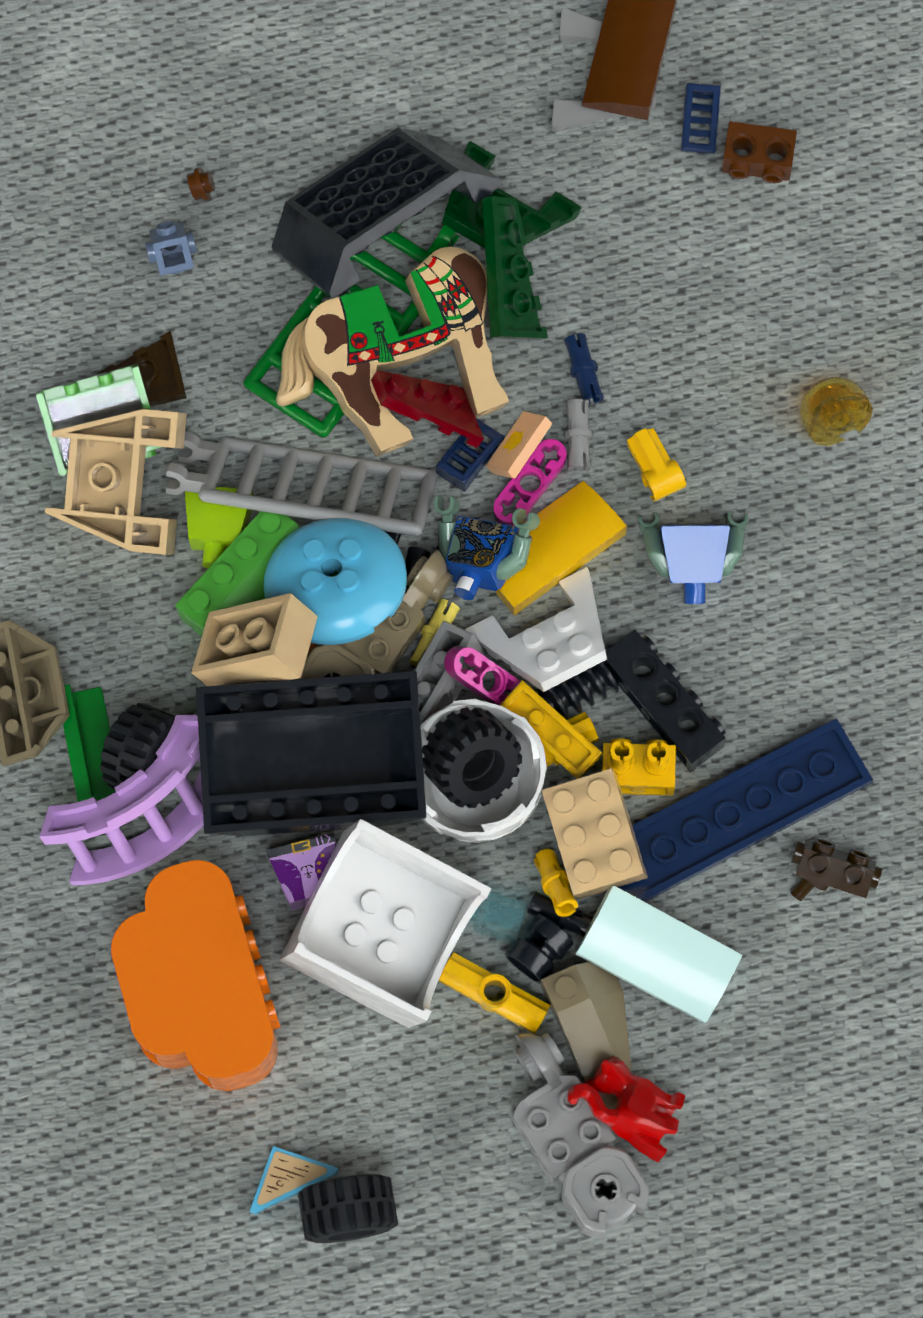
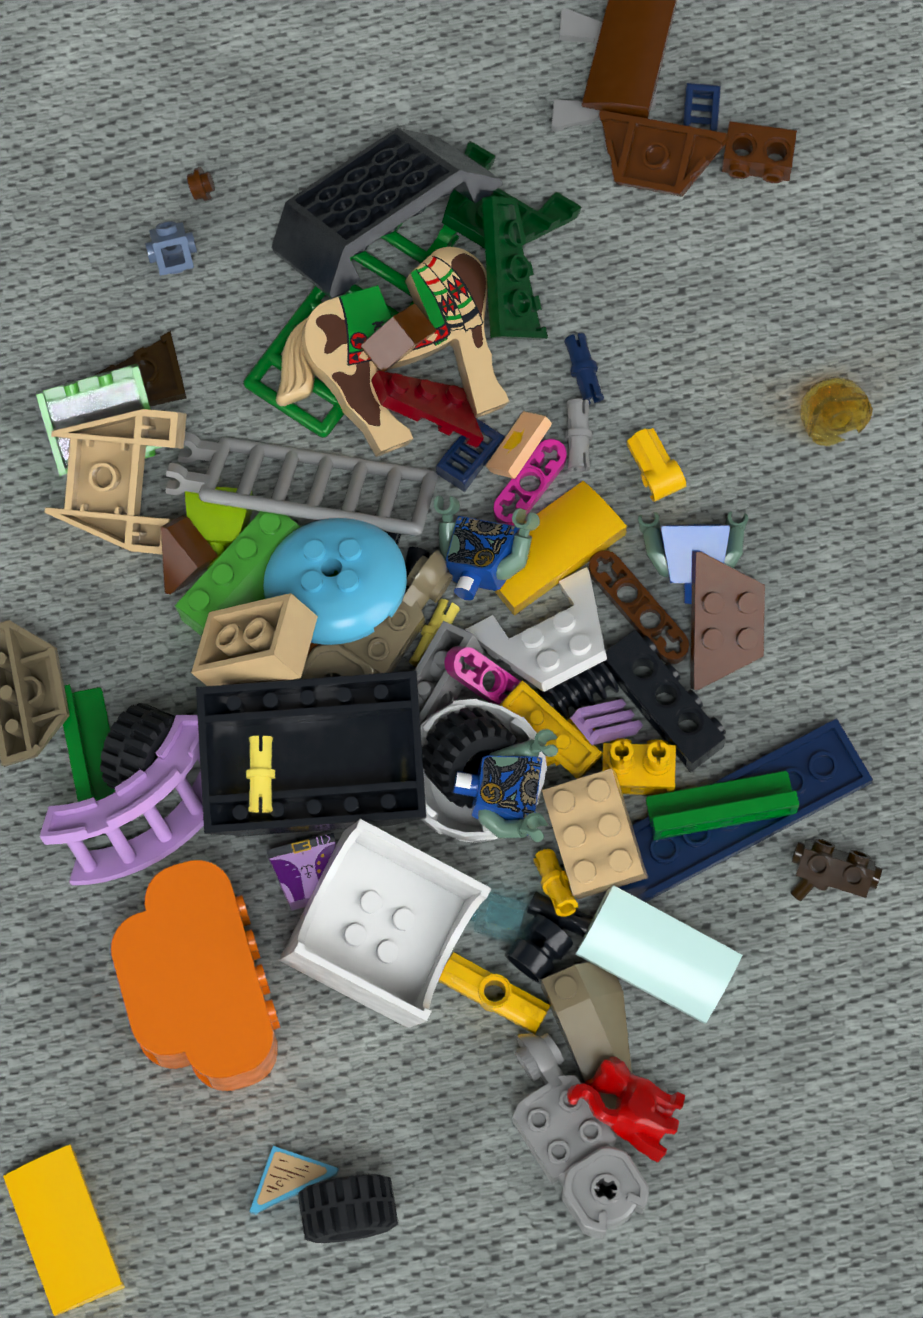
(63, 1230): none -> yellow slope
(183, 553): none -> reddish brown slope
(260, 774): none -> light yellow pin
(398, 337): none -> slope
(508, 788): none -> torso
(602, 716): none -> lavender tile
(642, 604): none -> reddish brown beam
(658, 153): none -> reddish brown wing
(721, 805): none -> green panel
(724, 620): none -> reddish brown wing

